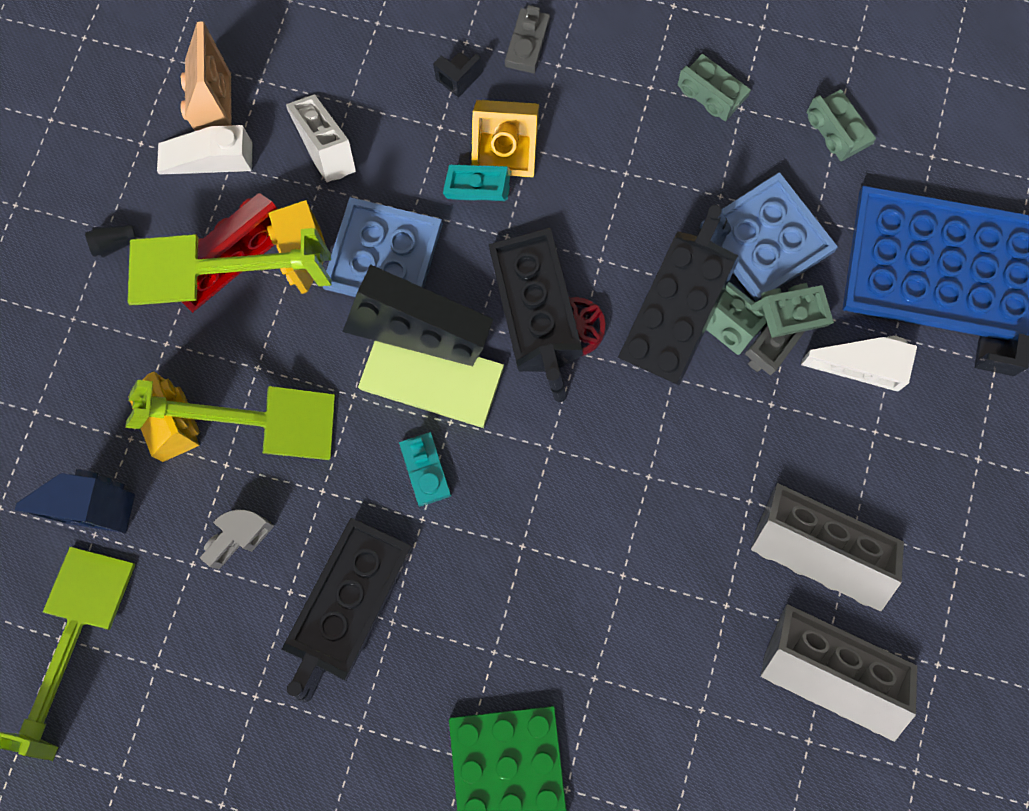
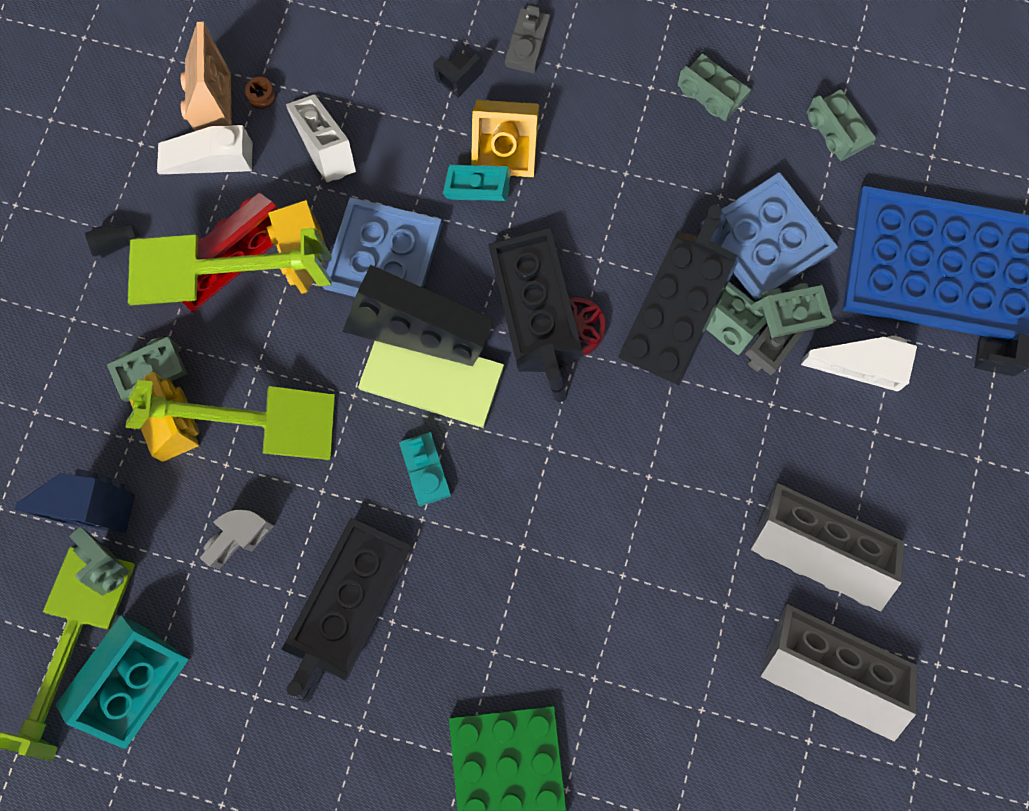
(103, 570): none -> sand green bracket
(121, 683): none -> teal slope
(158, 356): none -> sand green bracket
(251, 90): none -> reddish brown bush

